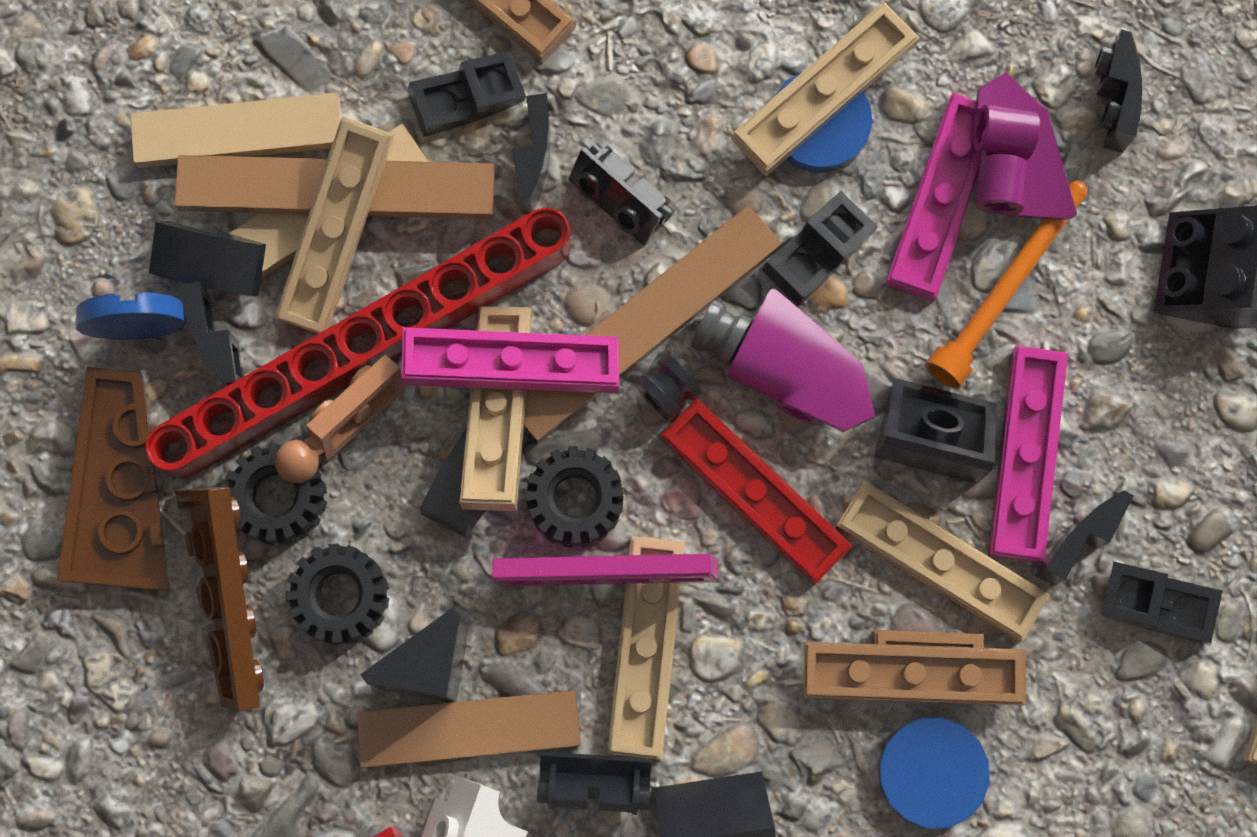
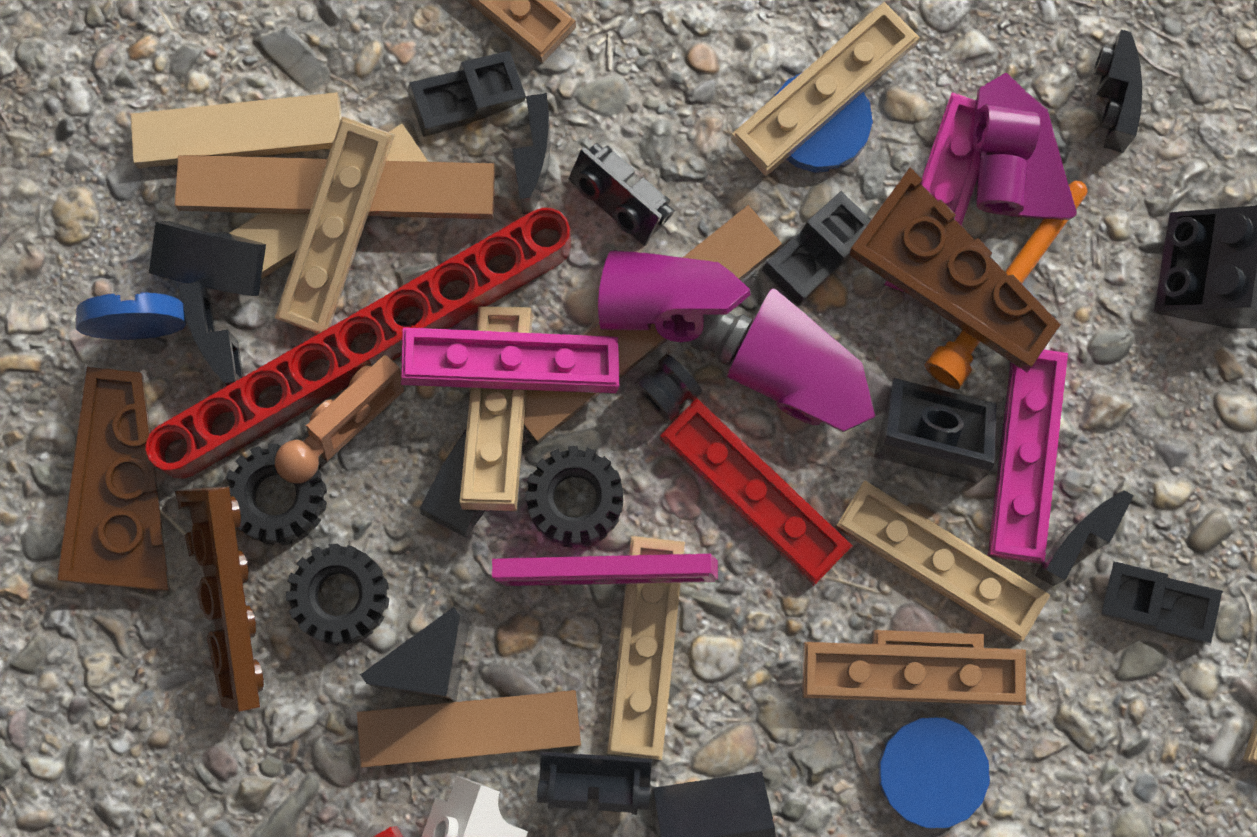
(665, 292): none -> magenta panel
(939, 264): none -> reddish brown wing

